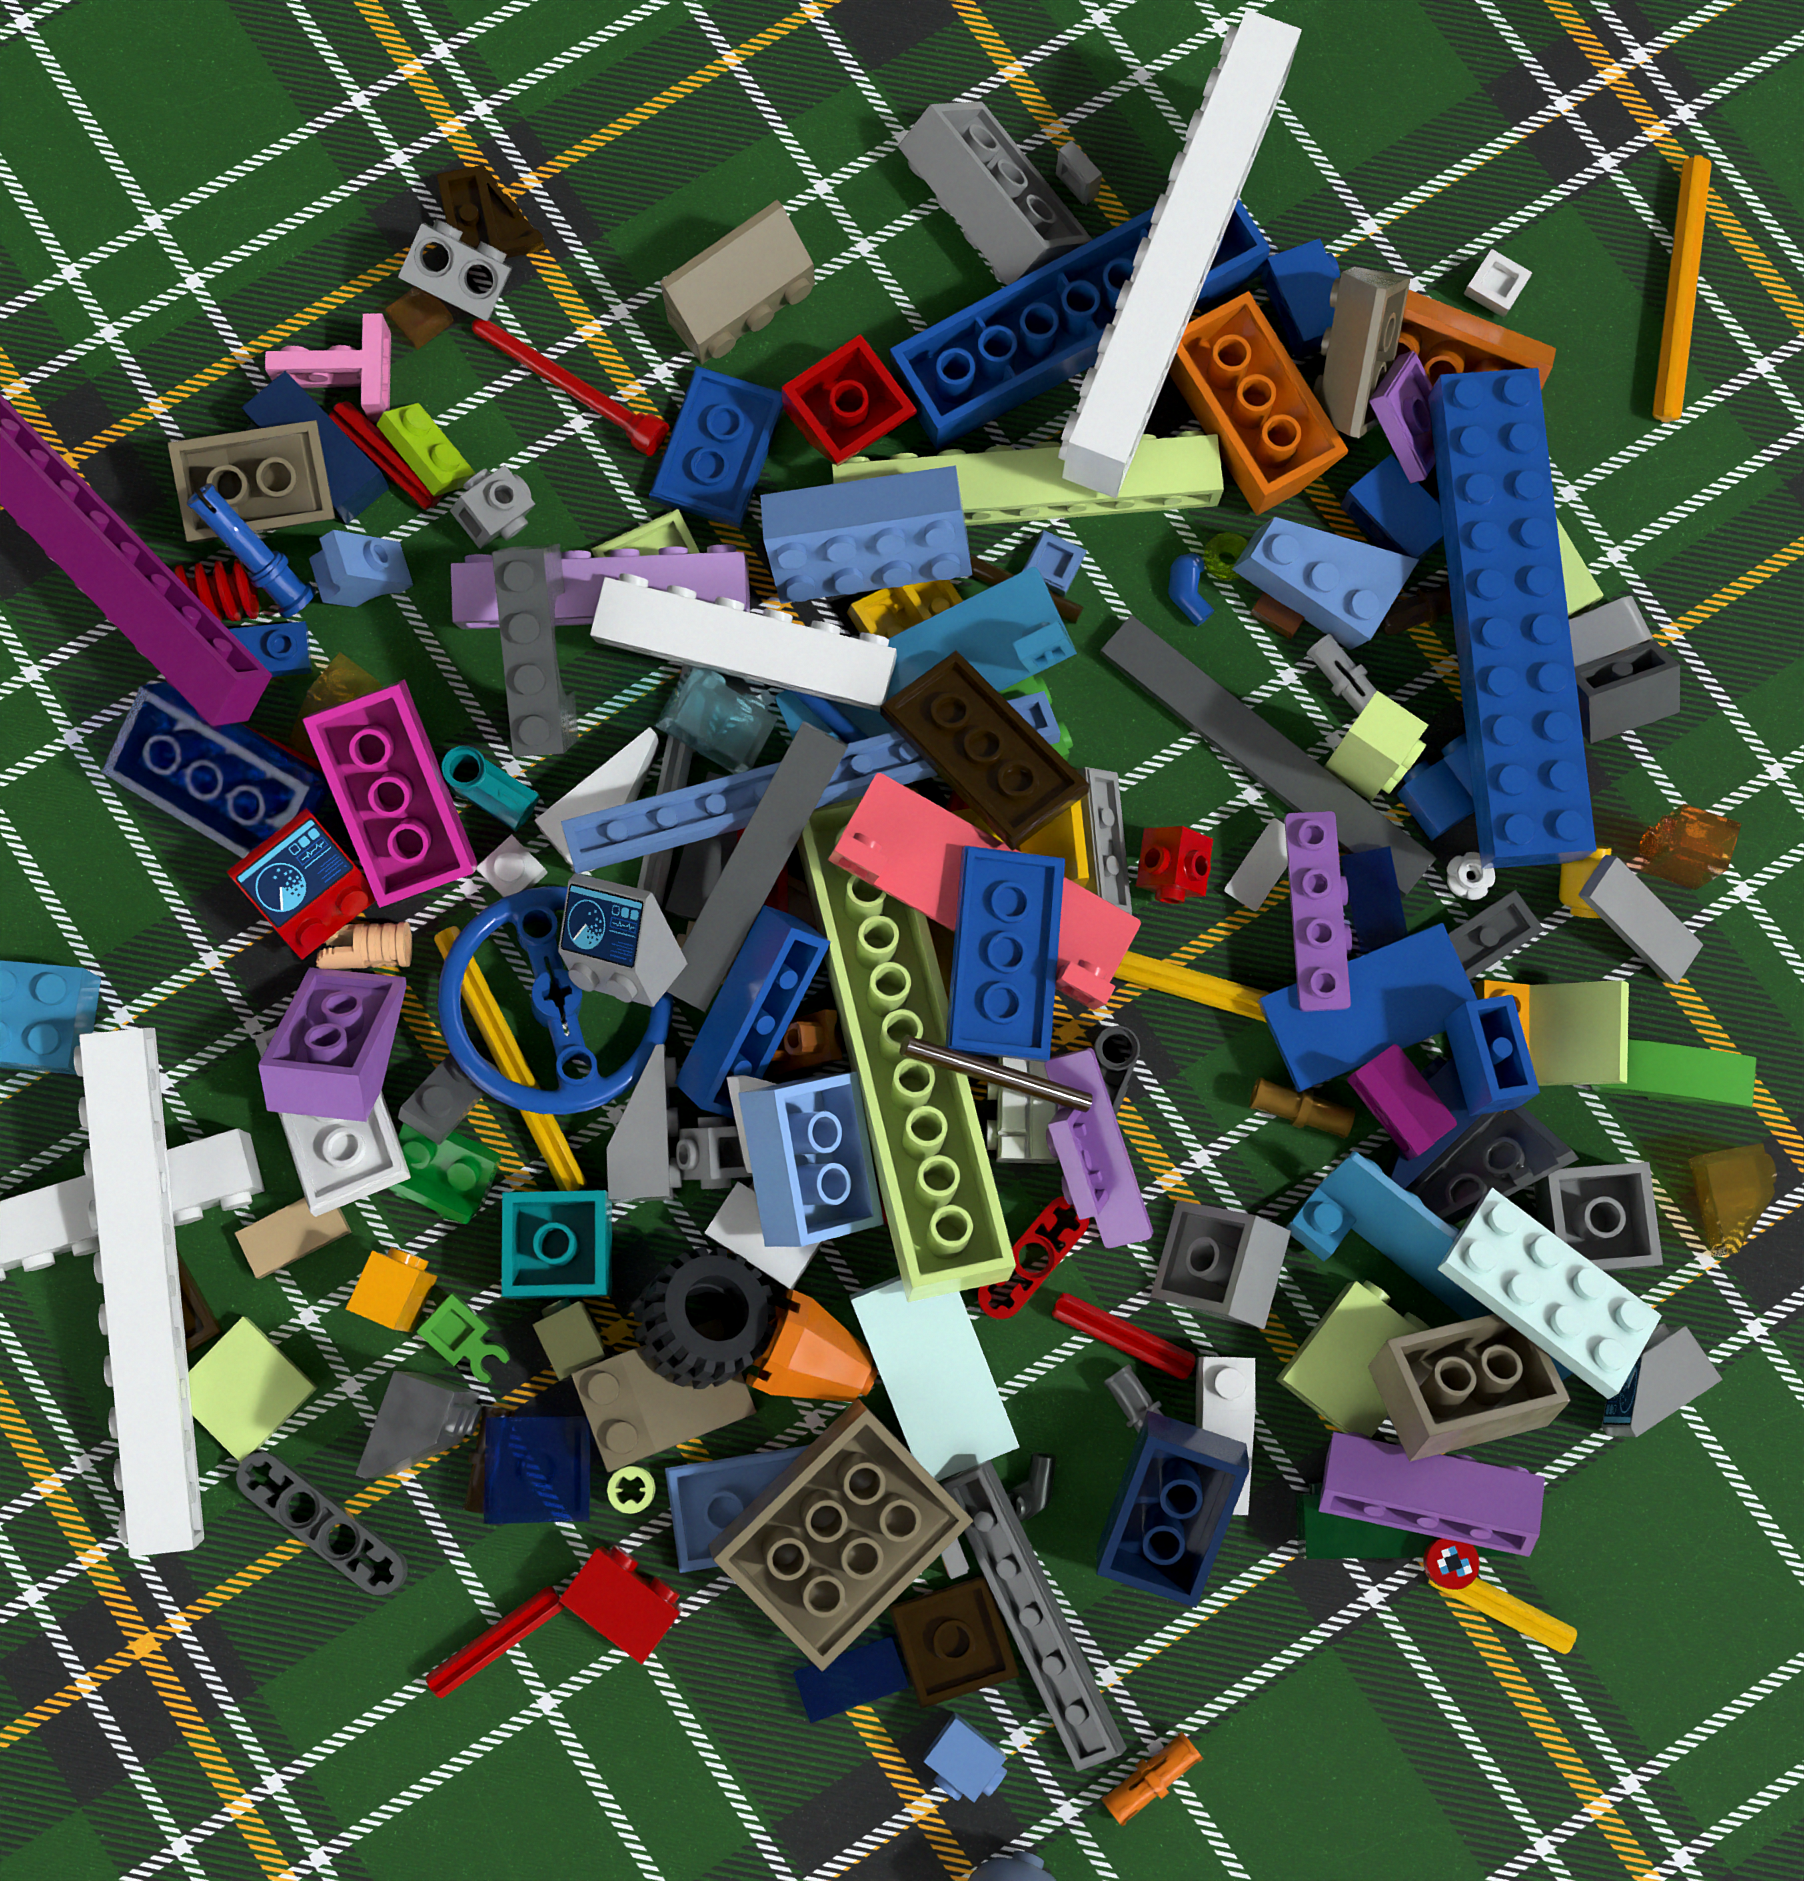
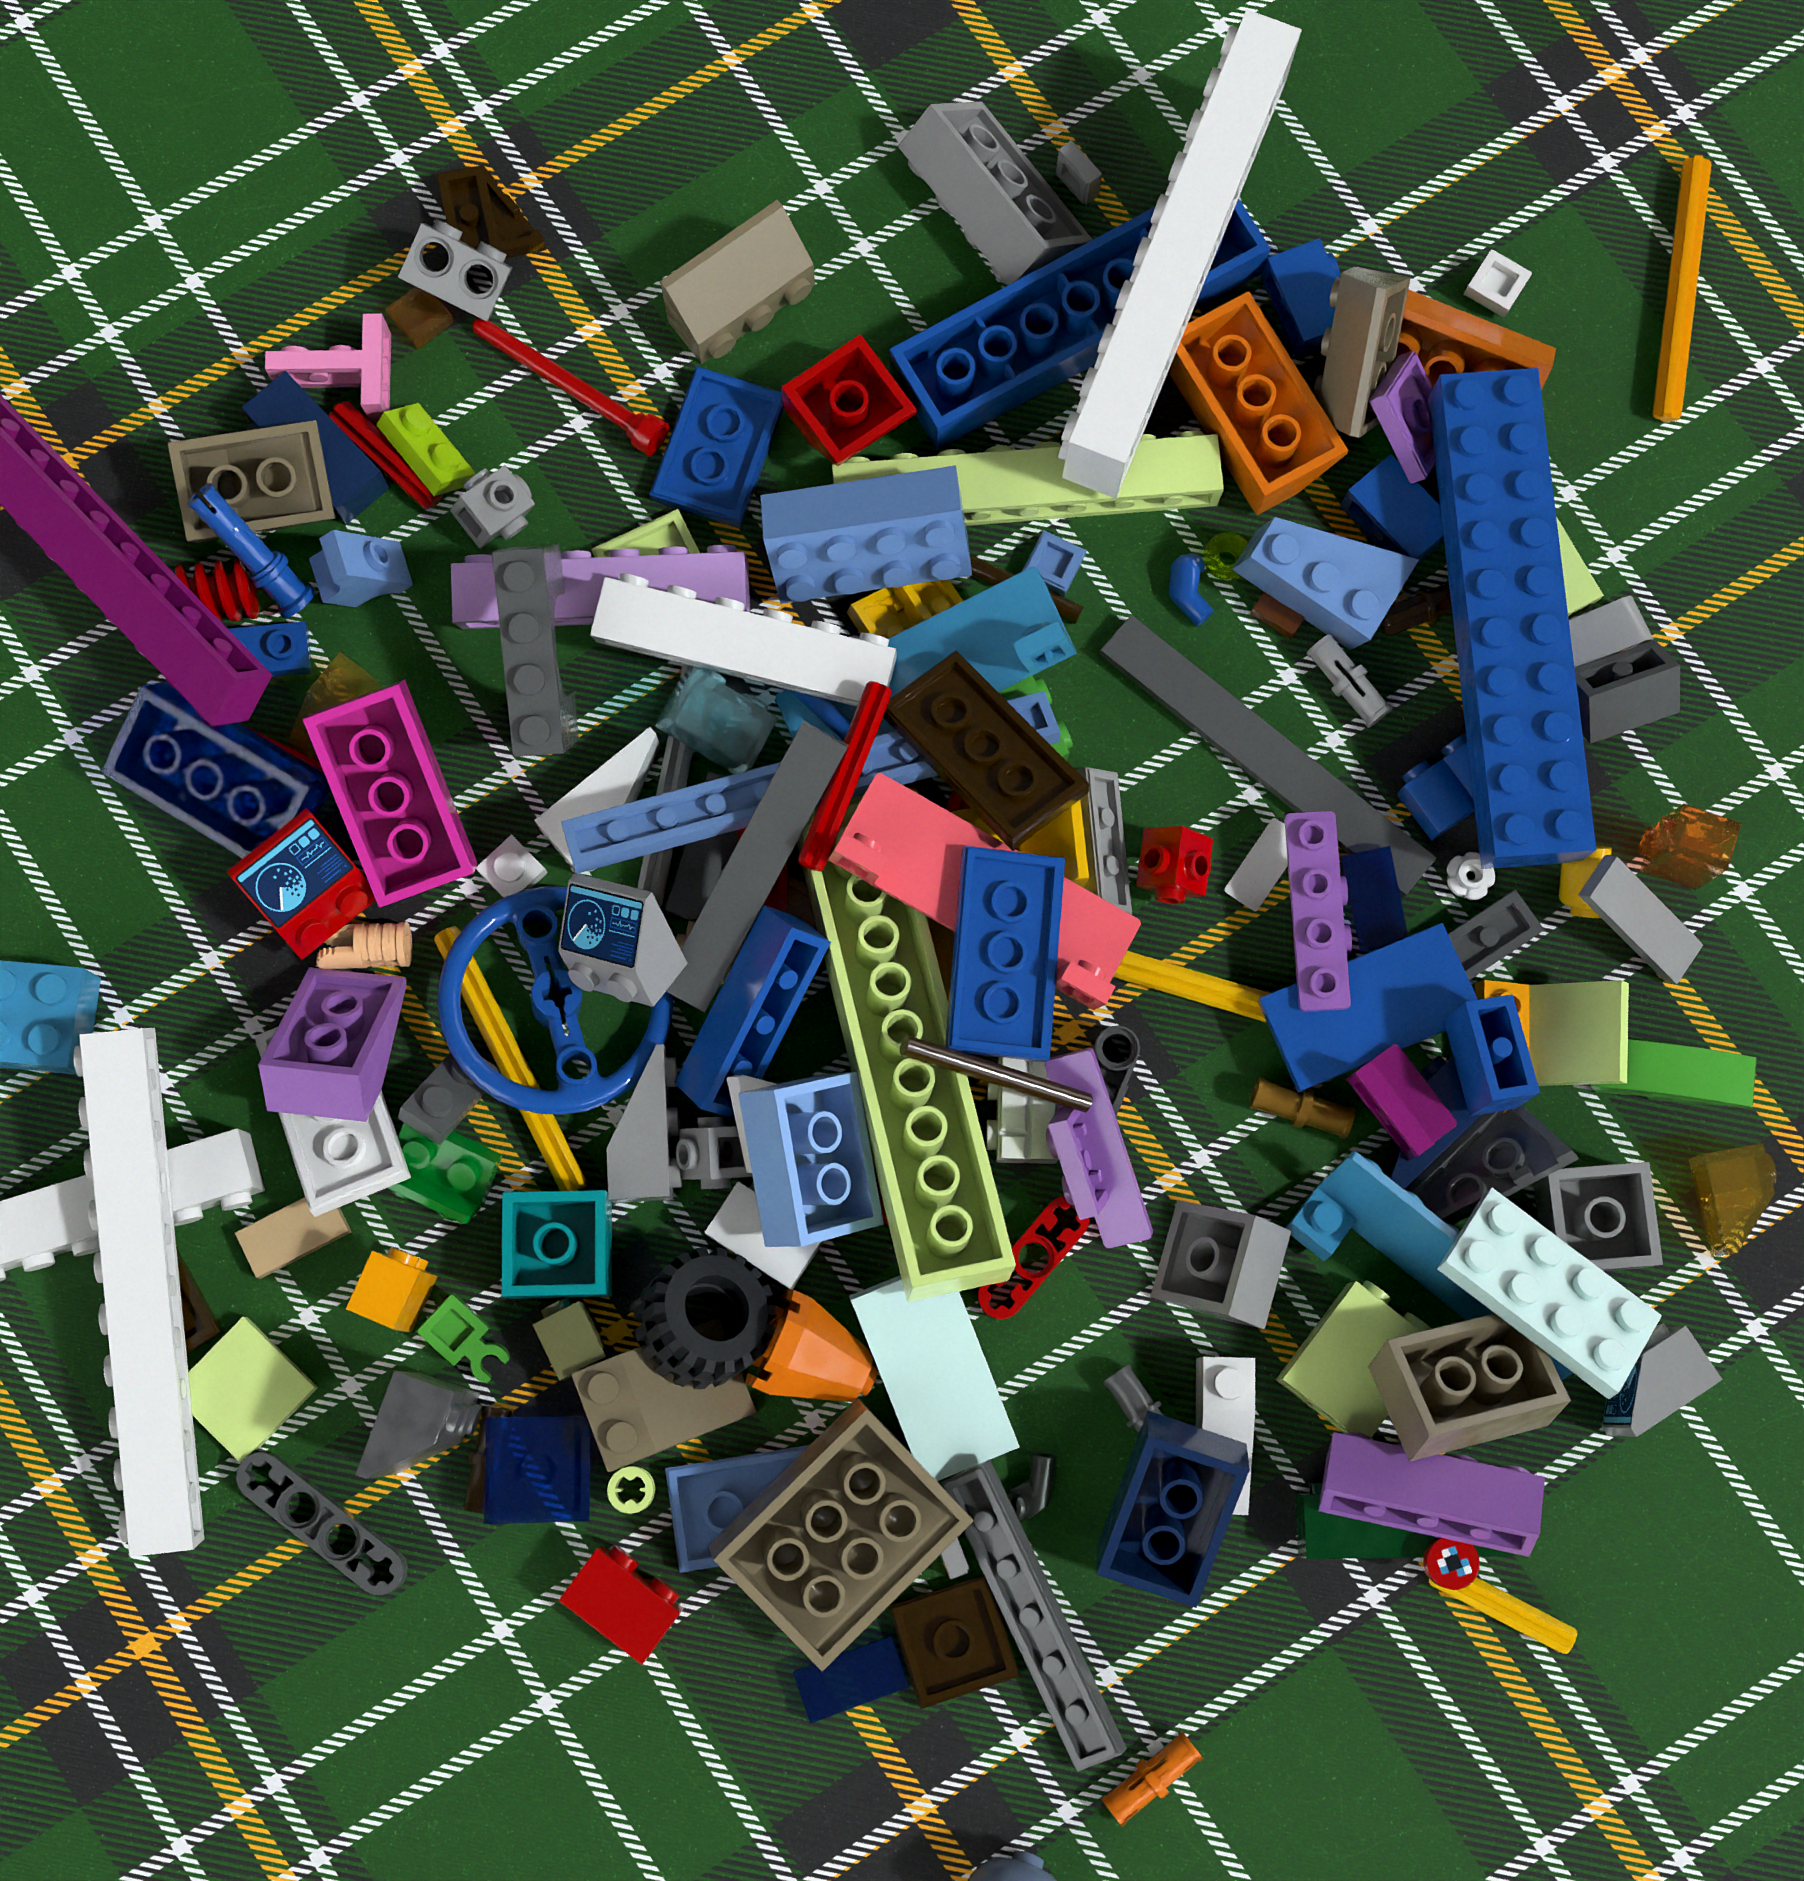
(491, 789): teal piece -> none
(494, 1642): red axle -> none
(808, 1044): dark orange hips -> none
(846, 776): none -> red axle
(965, 1760): medium blue brick -> none
(1123, 1336): red axle -> none
(1378, 747): yellowish green brick -> none

